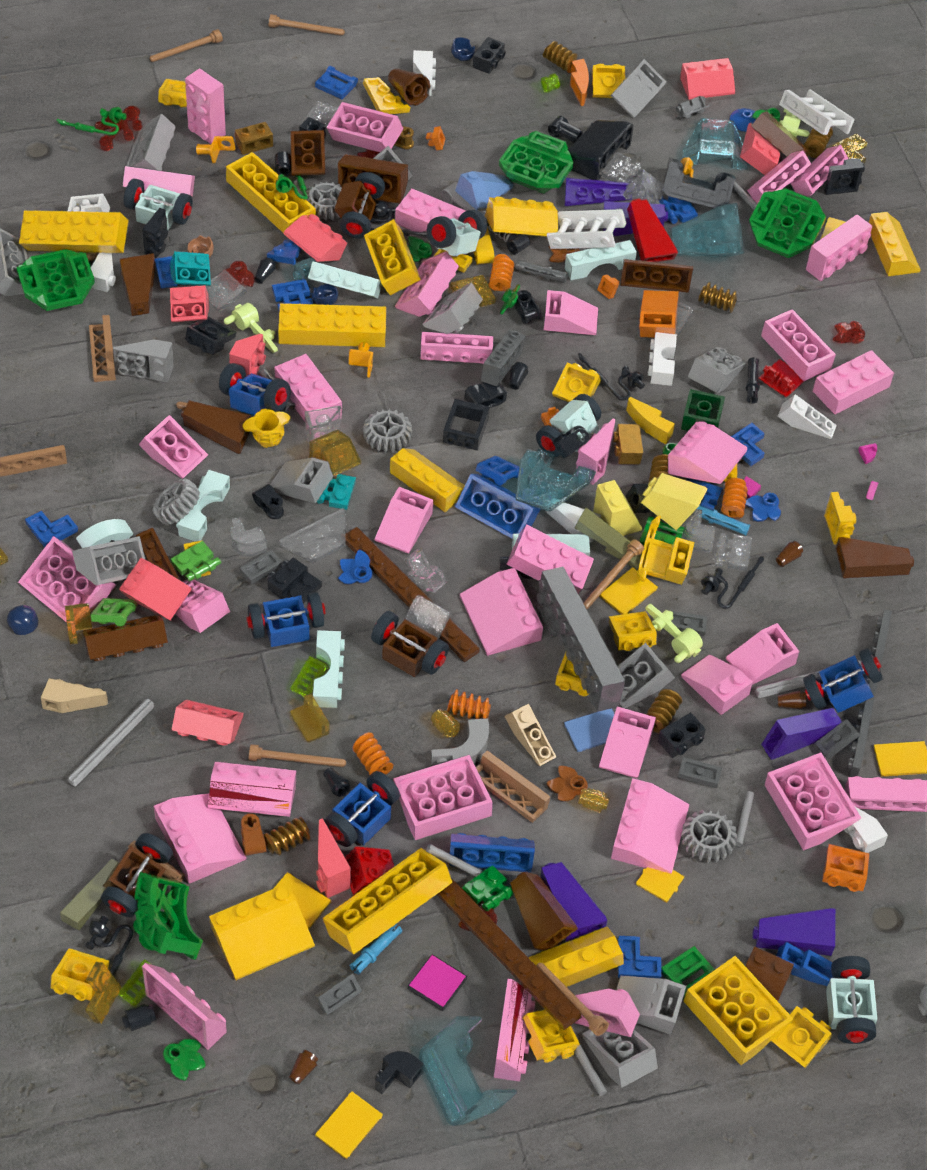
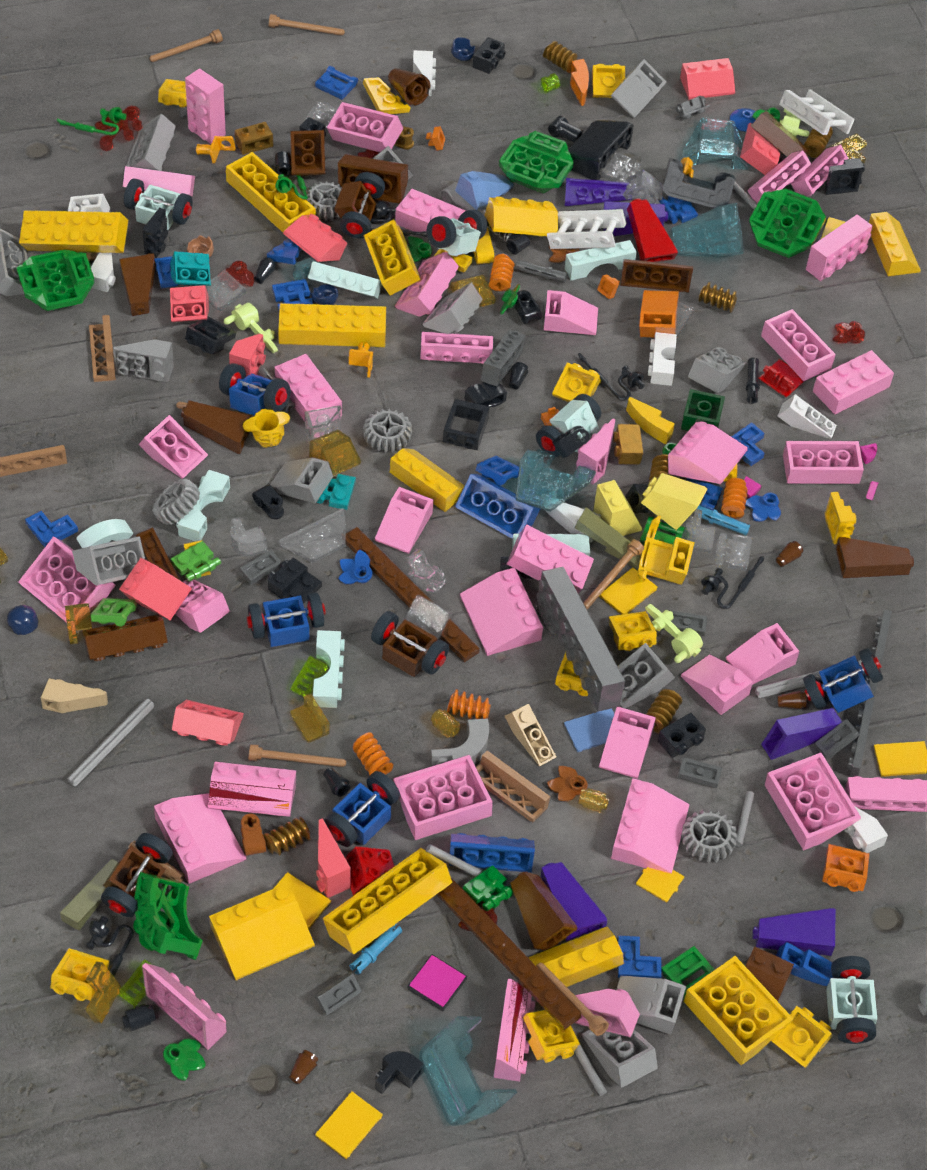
(823, 462): none -> bright pink brick

